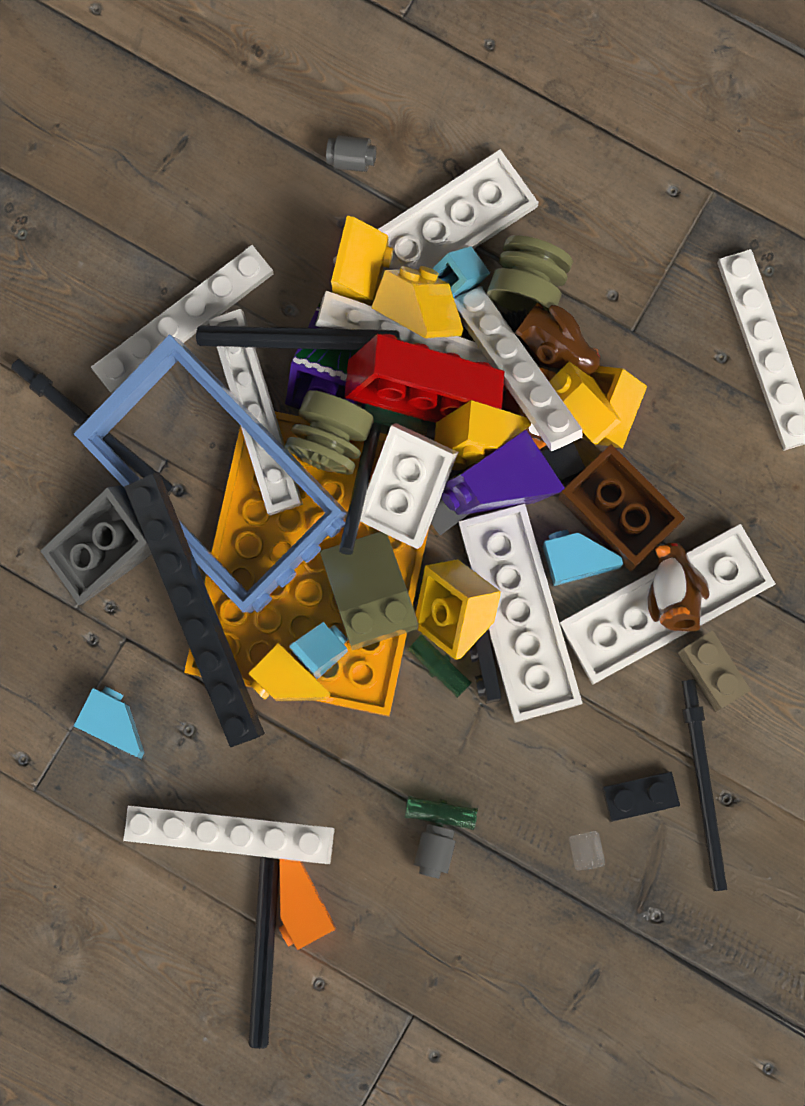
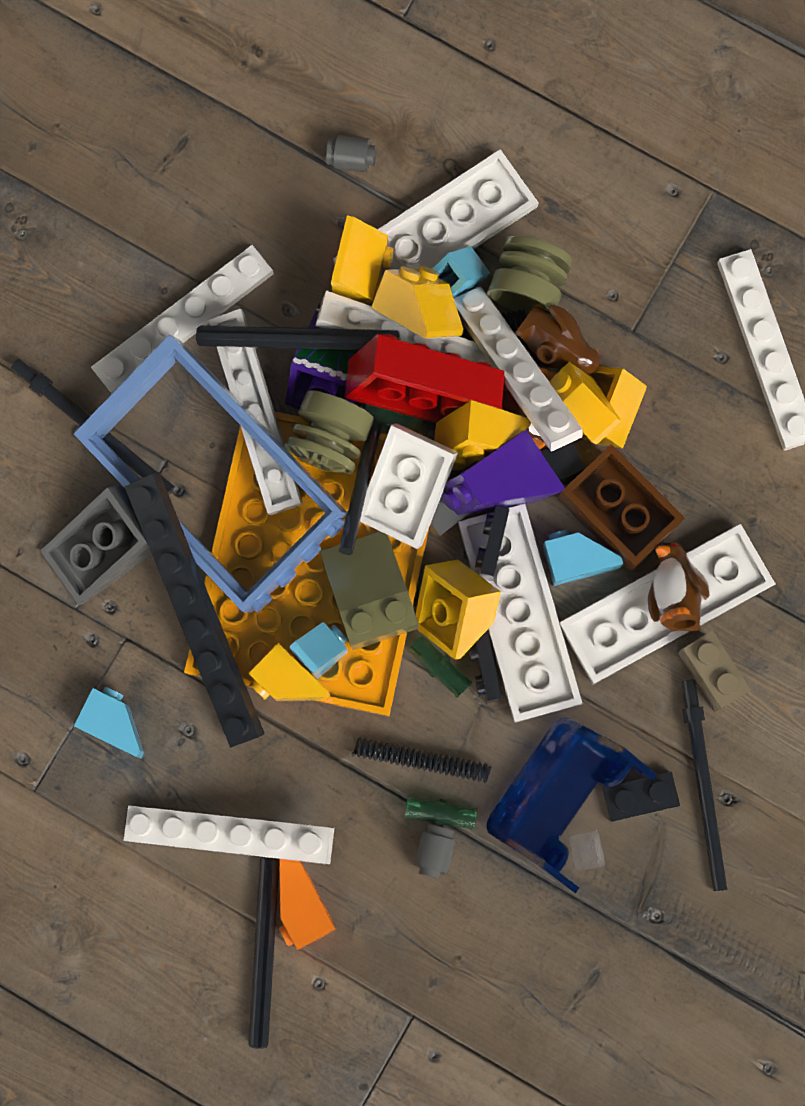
(422, 759): none -> black piece
(495, 528): none -> black plate
(554, 789): none -> clear blue windscreen

